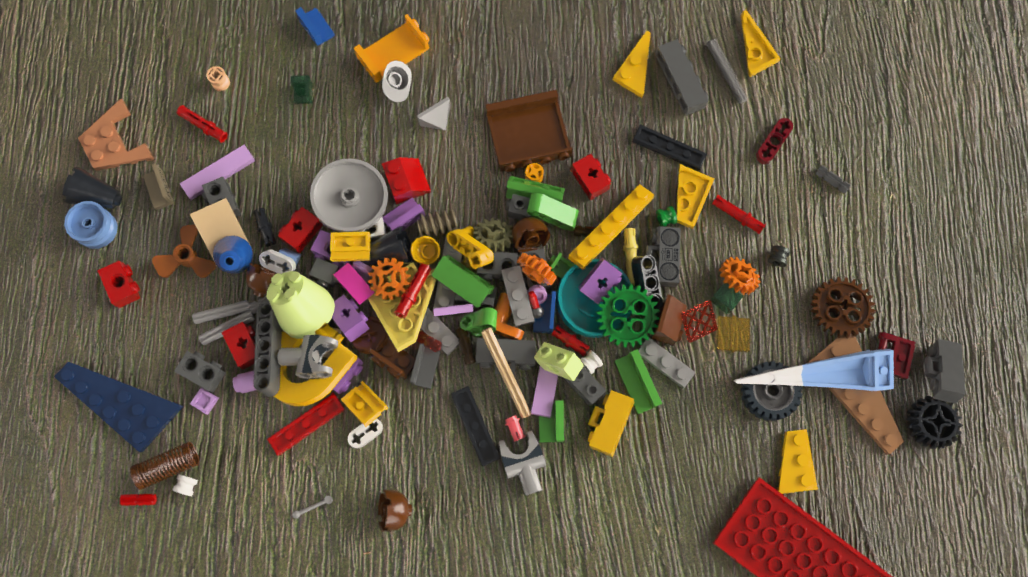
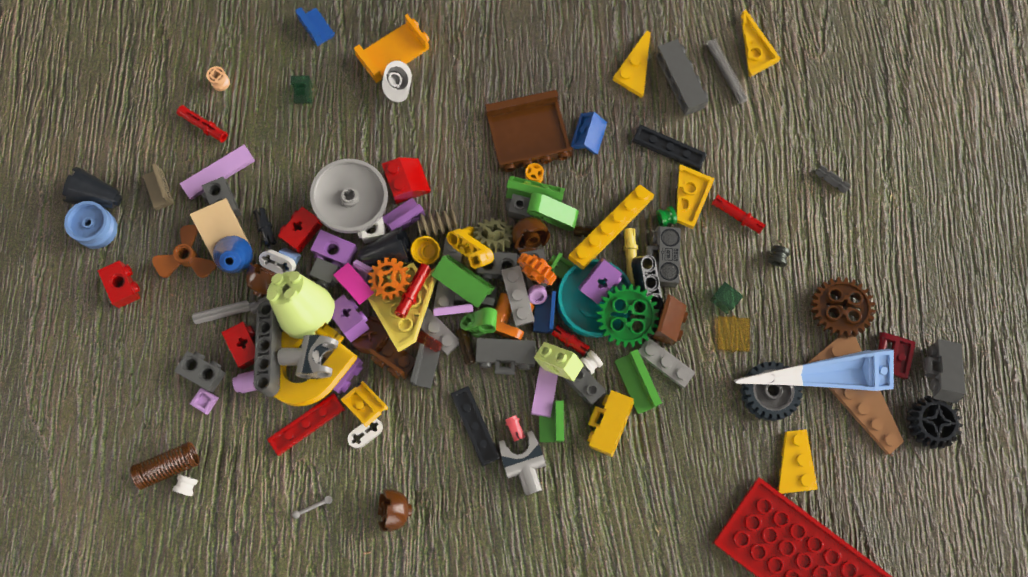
(105, 145): nougat wing -> none
(126, 409): dark blue wing -> none
(135, 499): red piece -> none
(215, 333): light grey axle -> none
(350, 246): yellow plate -> none
(436, 115): slope -> none
(506, 372): tan axle -> none
(537, 310): piece -> none
(589, 132): none -> panel
(591, 186): red brick -> none
(710, 316): clear red window -> none
(739, 275): orange gear -> none
(774, 148): dark red beam -> none

